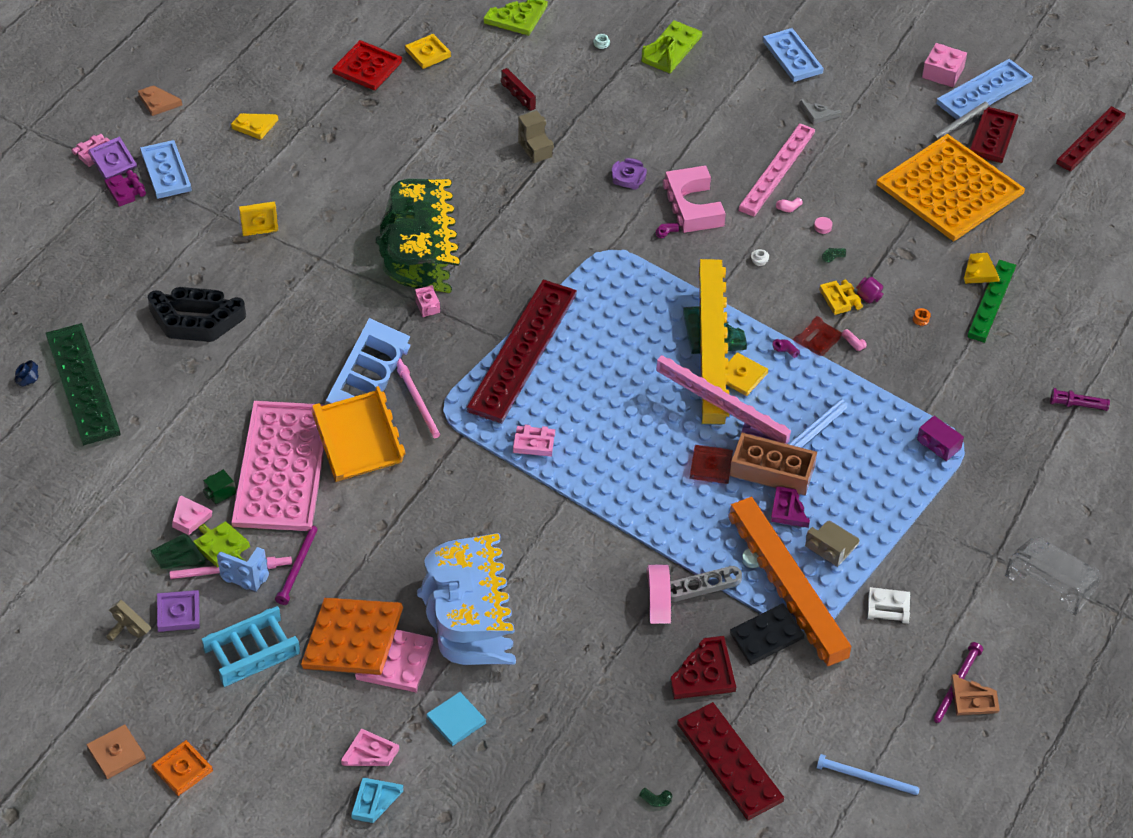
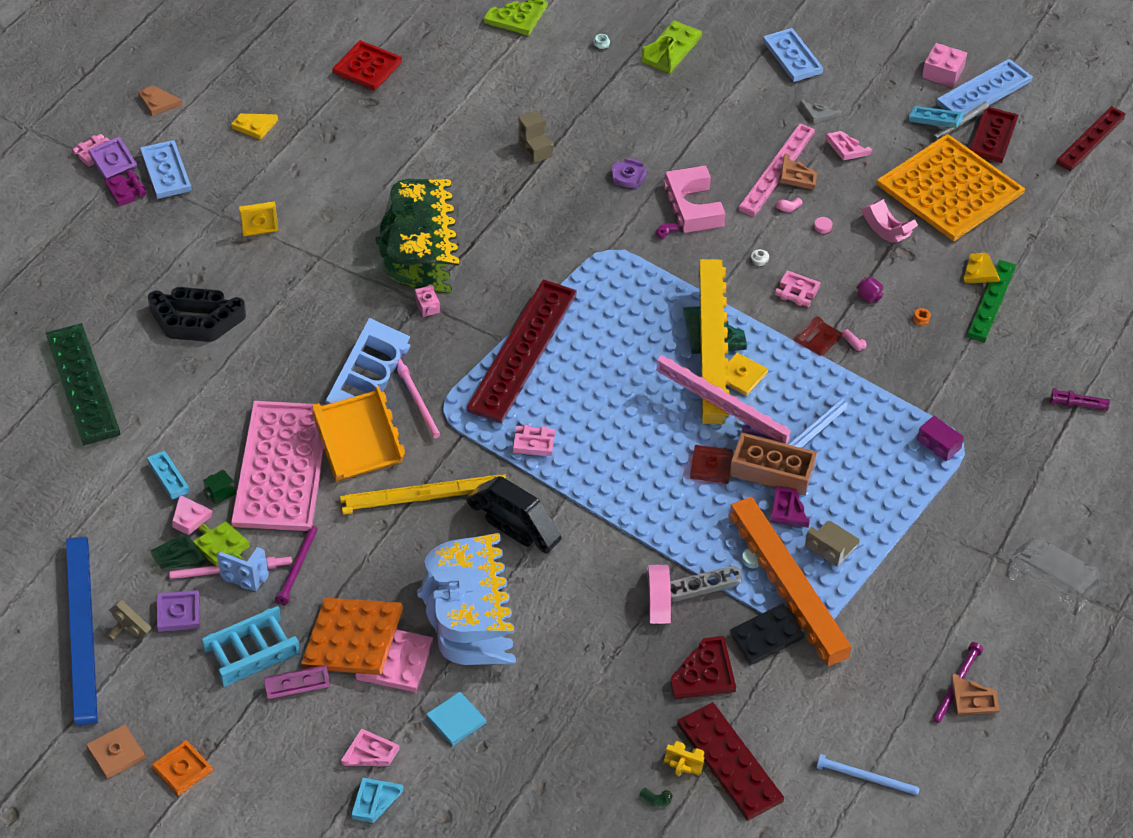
(26, 373): dark blue plate -> none
(81, 632): none -> blue beam
(168, 475): none -> medium azure plate
(296, 681): none -> magenta plate
(412, 493): none -> yellow piece
(428, 51): yellow plate -> none
(515, 513): none -> black piece
(518, 89): dark red plate -> none
(684, 760): none -> yellow hips
(785, 346): magenta arm -> none
(797, 174): none -> nougat wing
(799, 284): none -> bright pink plate
(831, 253): clear green arm -> none
(837, 300): yellow plate -> none
(846, 146): none -> bright pink wing
(885, 224): none -> bright pink arch
(890, 601): white plate -> none
(936, 117): none -> medium azure plate

